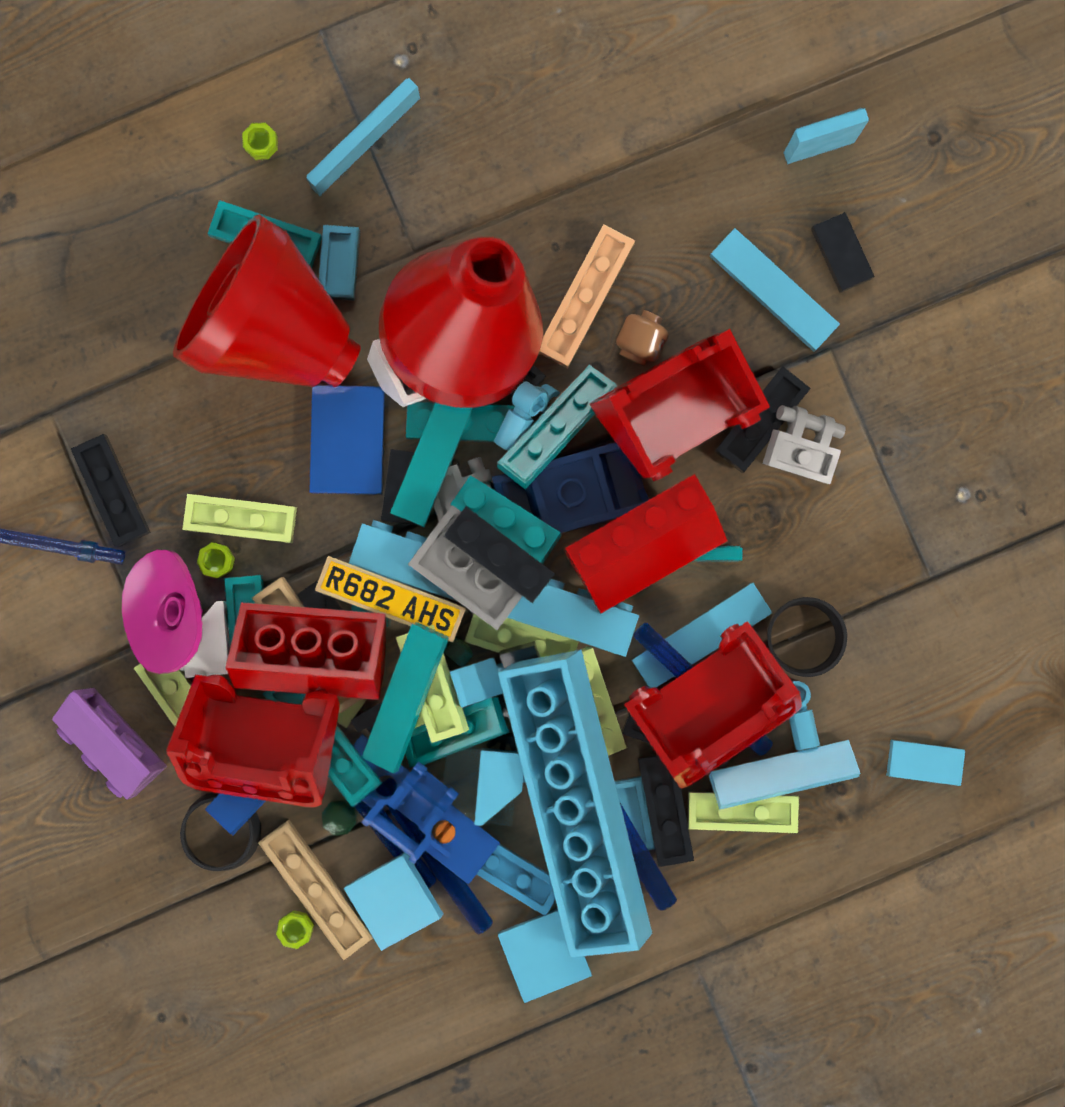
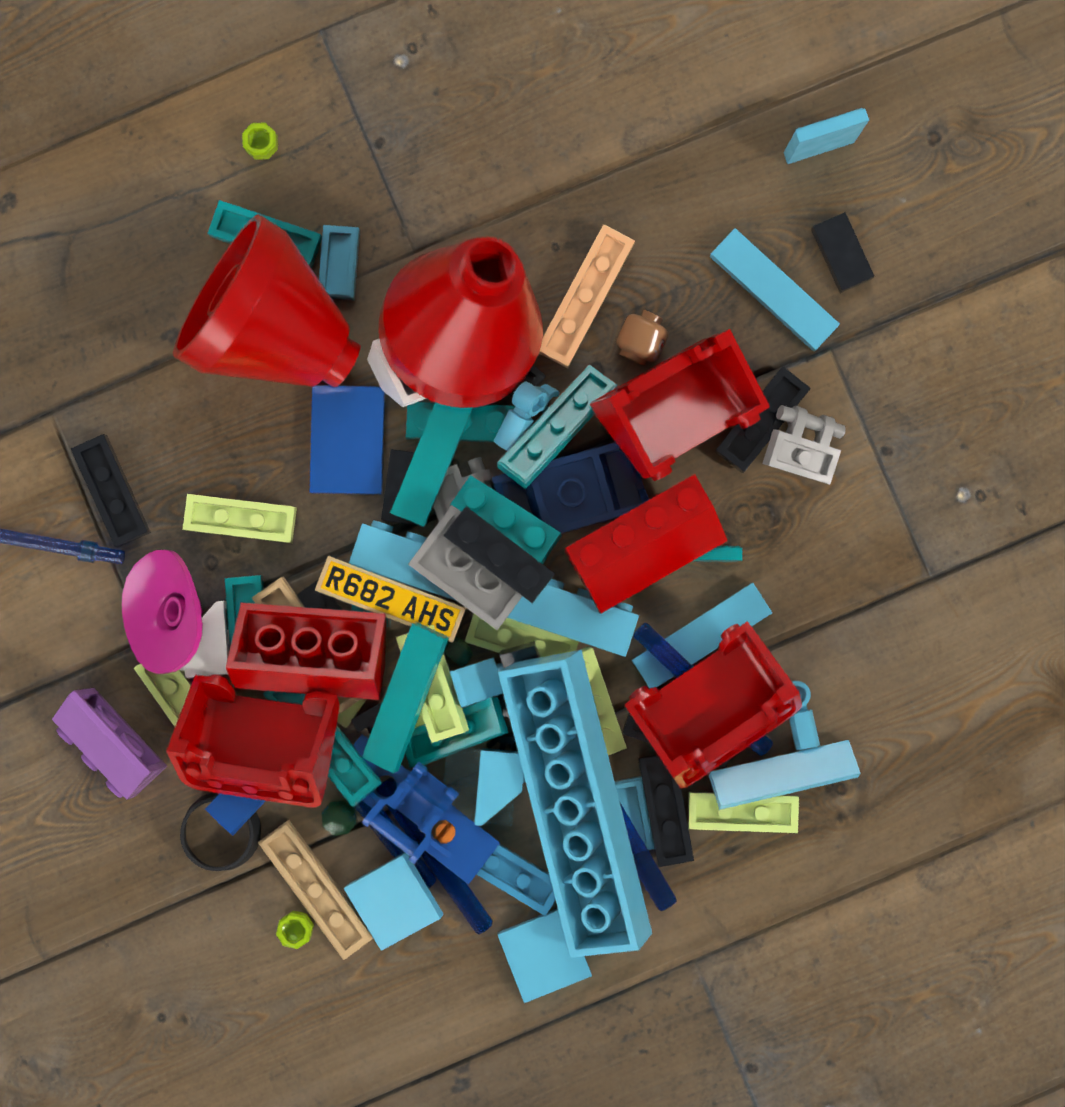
(215, 560): lime tile -> none
(363, 136): medium azure tile -> none
(840, 637): black tyre -> none
(925, 762): medium azure tile -> none

